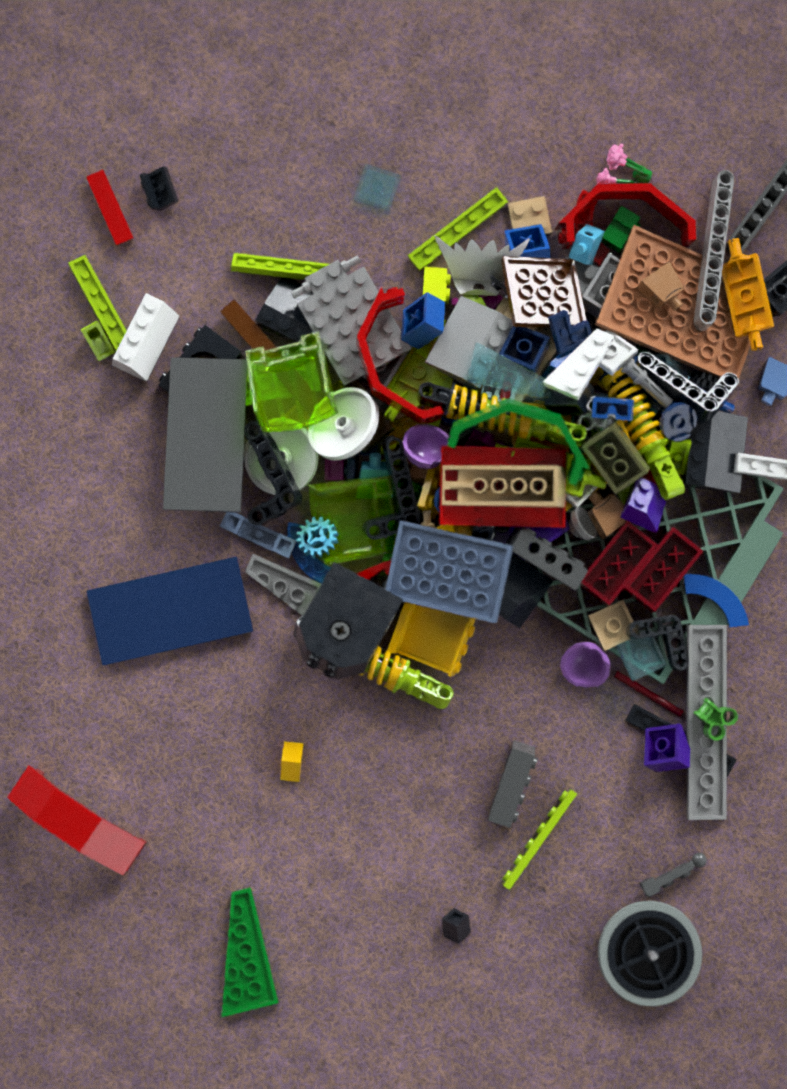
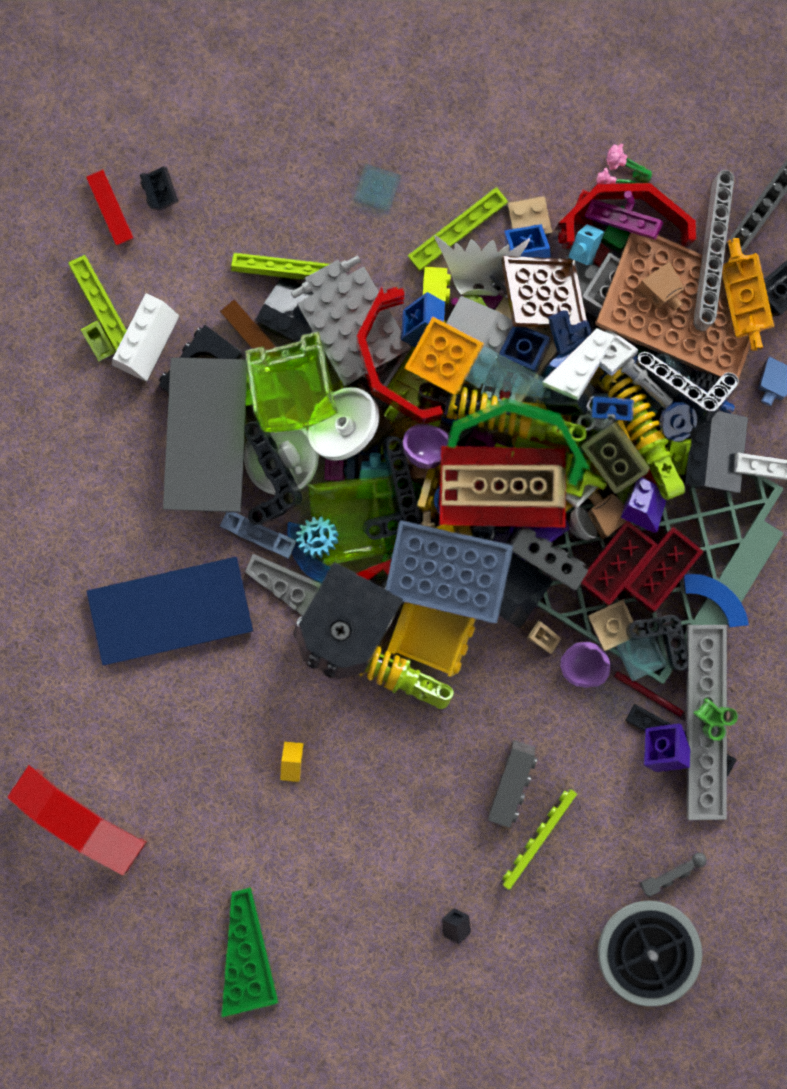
(289, 456): none -> light grey plant
(444, 356): none -> light orange plate
(544, 637): none -> tan slope
(624, 217): none -> magenta plate

